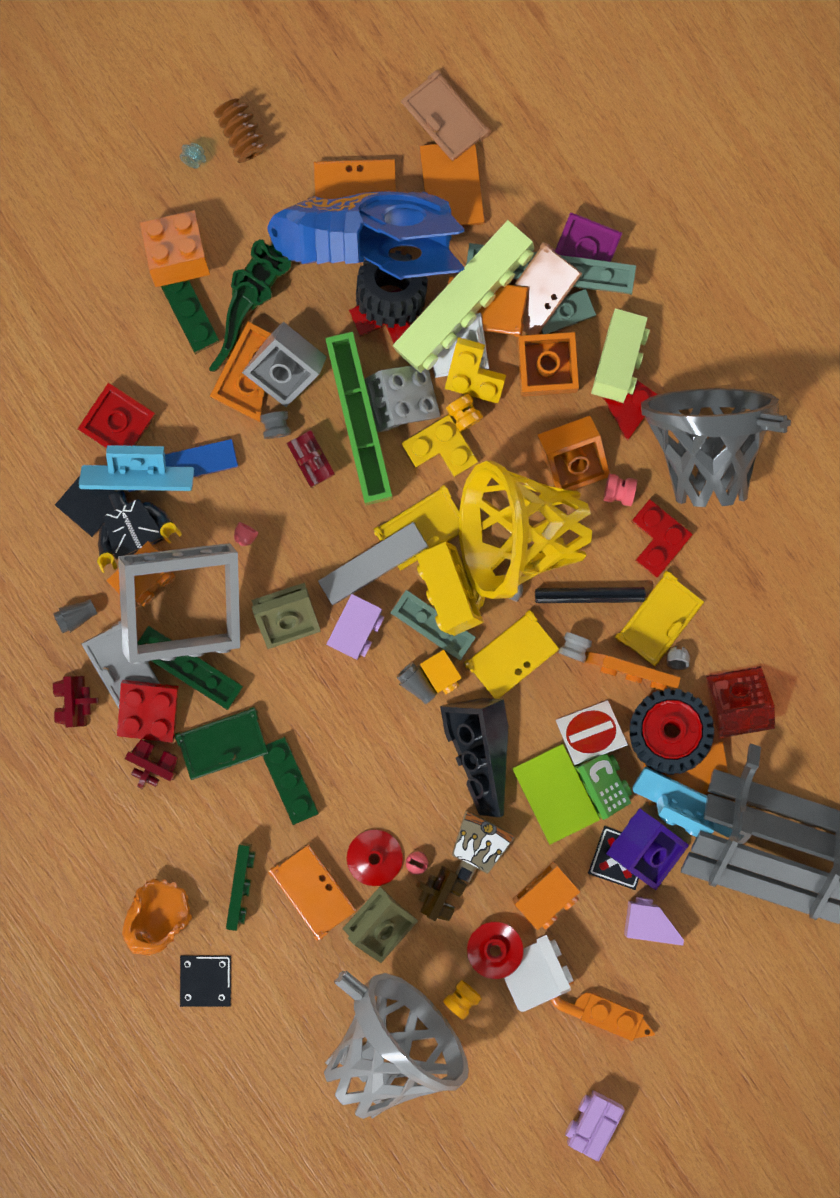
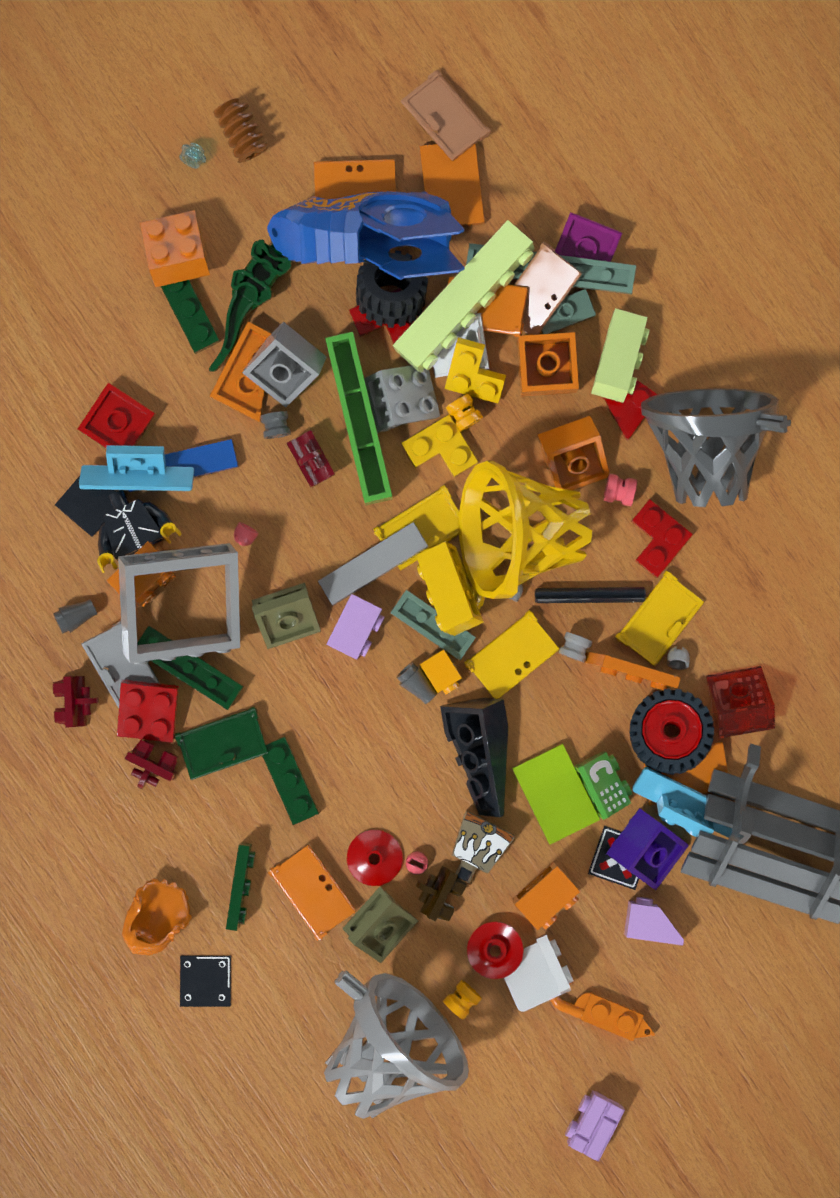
(591, 732): piece -> none

